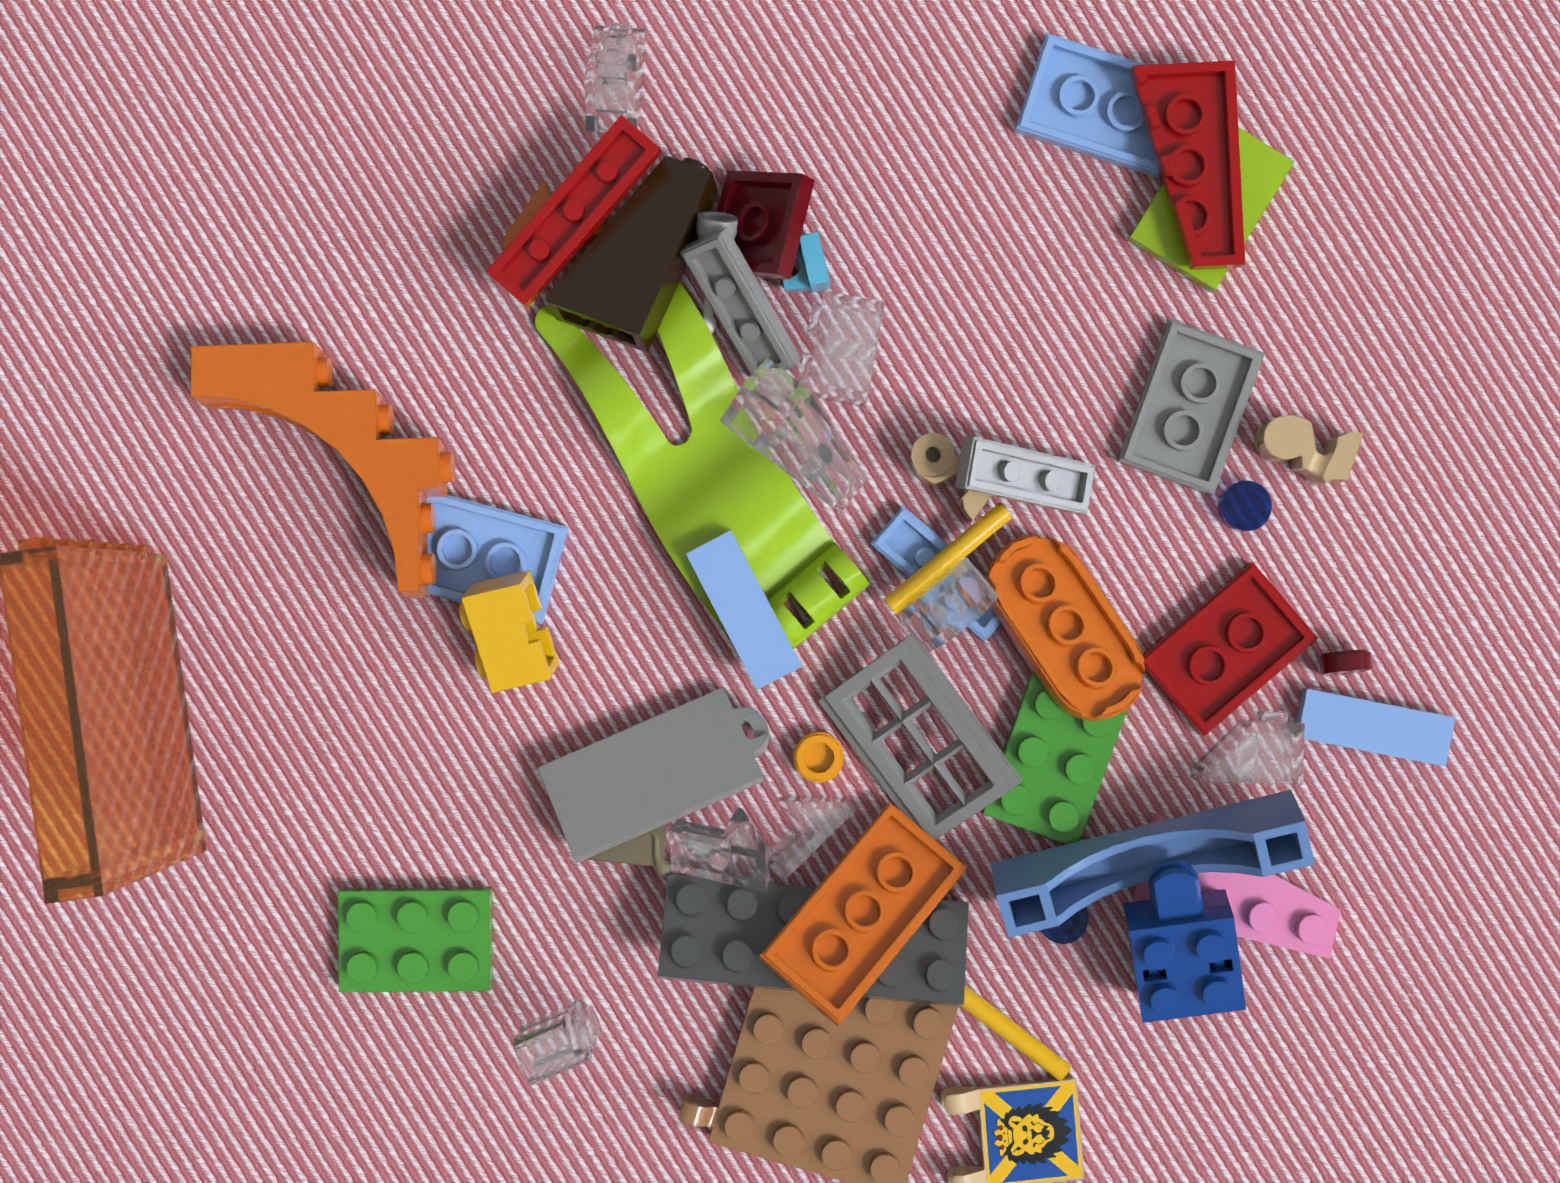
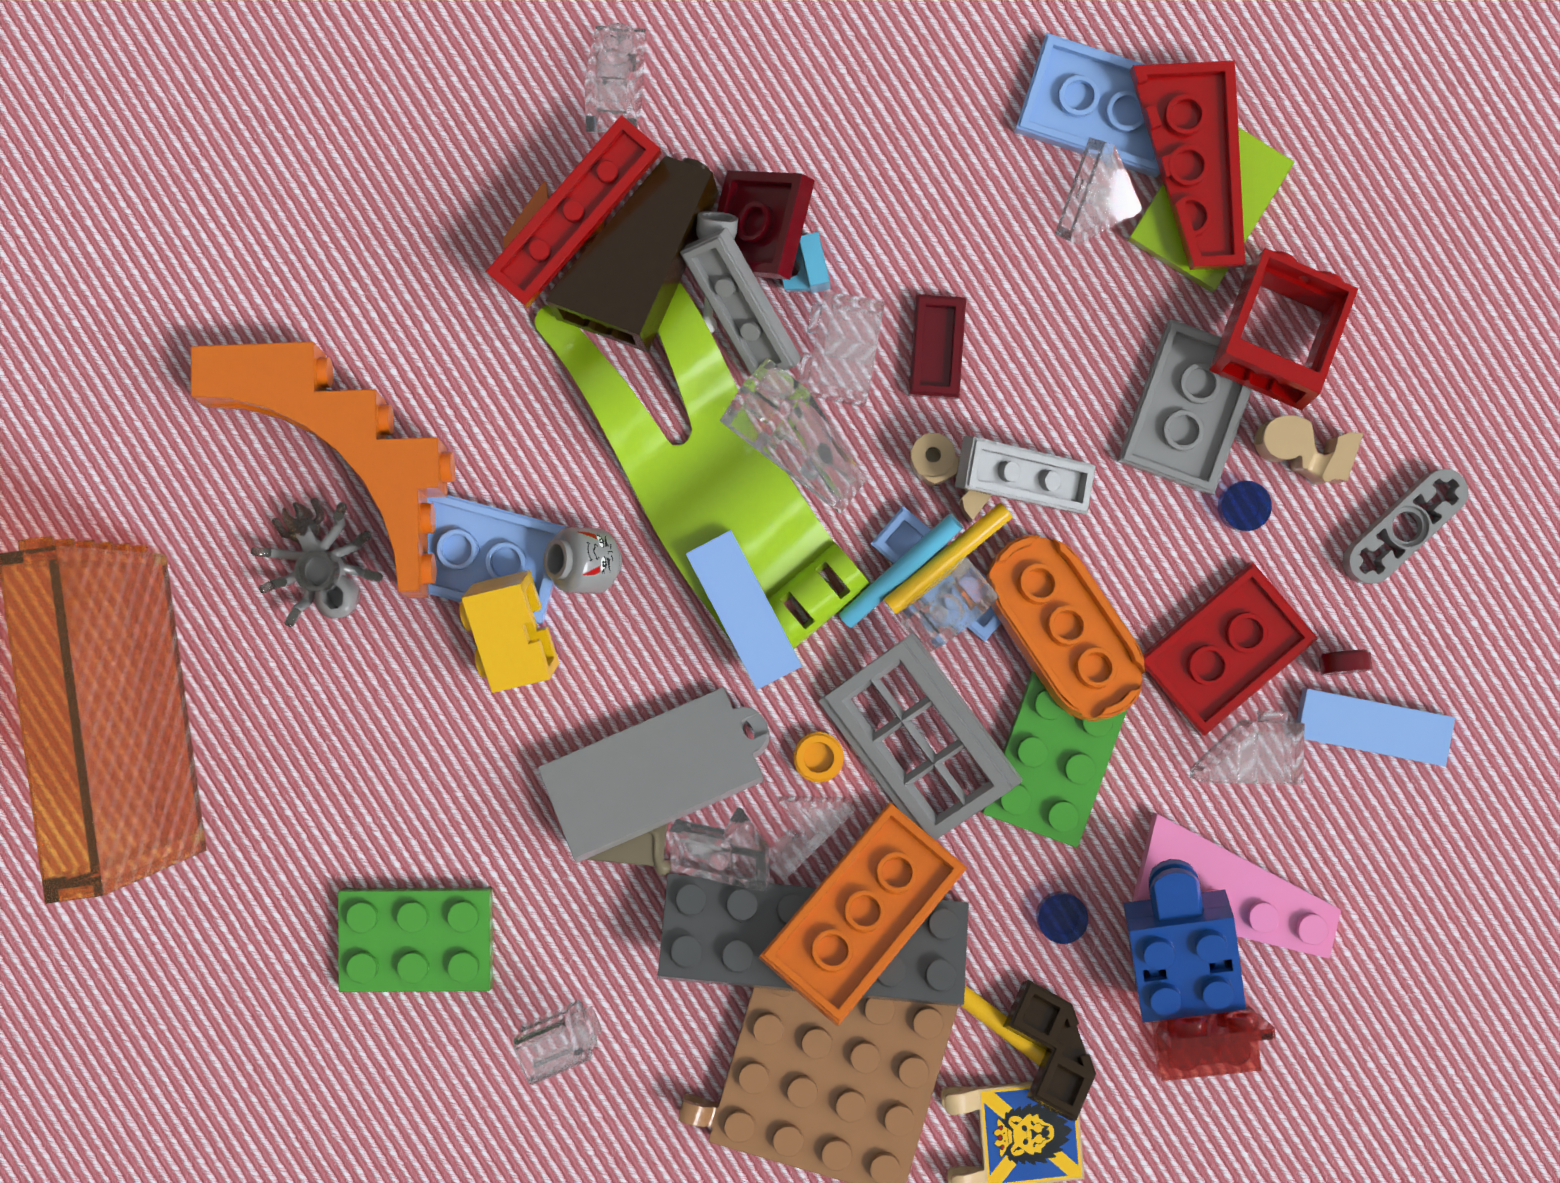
(316, 567): none -> animal
(582, 560): none -> light grey head
(900, 570): none -> medium azure bar
(937, 346): none -> dark red tile
(1065, 1068): none -> dark brown tile
(1098, 195): none -> clear slope
(1210, 1044): none -> clear red bracket
(1244, 838): medium blue arch -> none
(1270, 372): none -> red window
(1421, 491): none -> light grey beam

